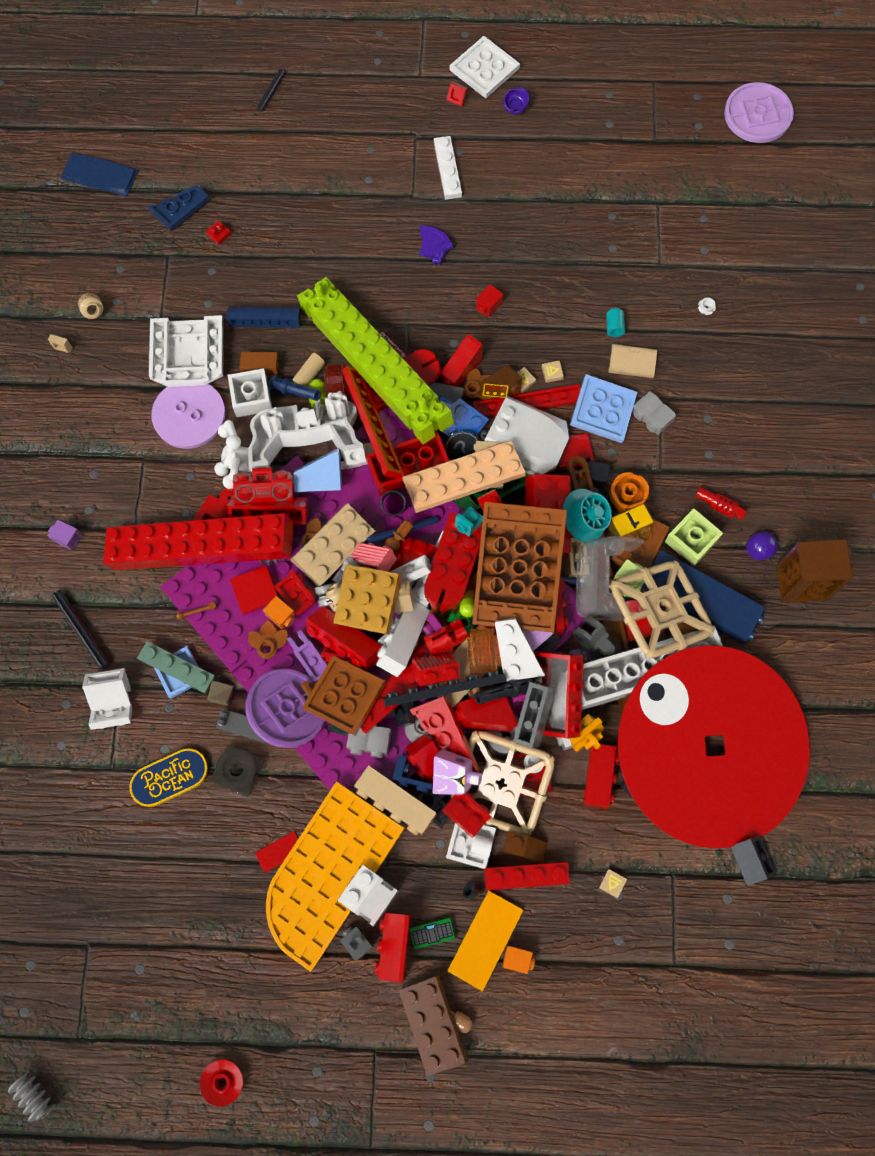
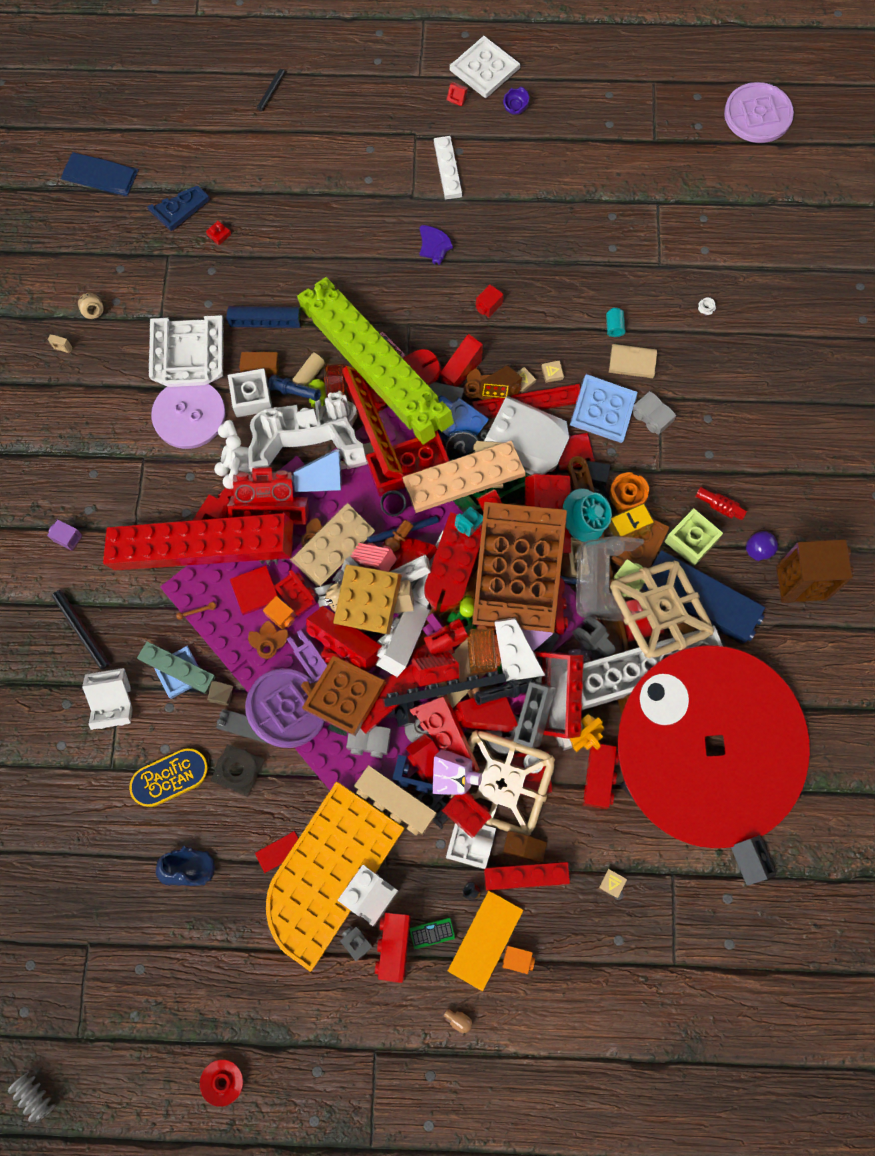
(185, 867): none -> dark blue piece
(433, 1026): reddish brown plate -> none

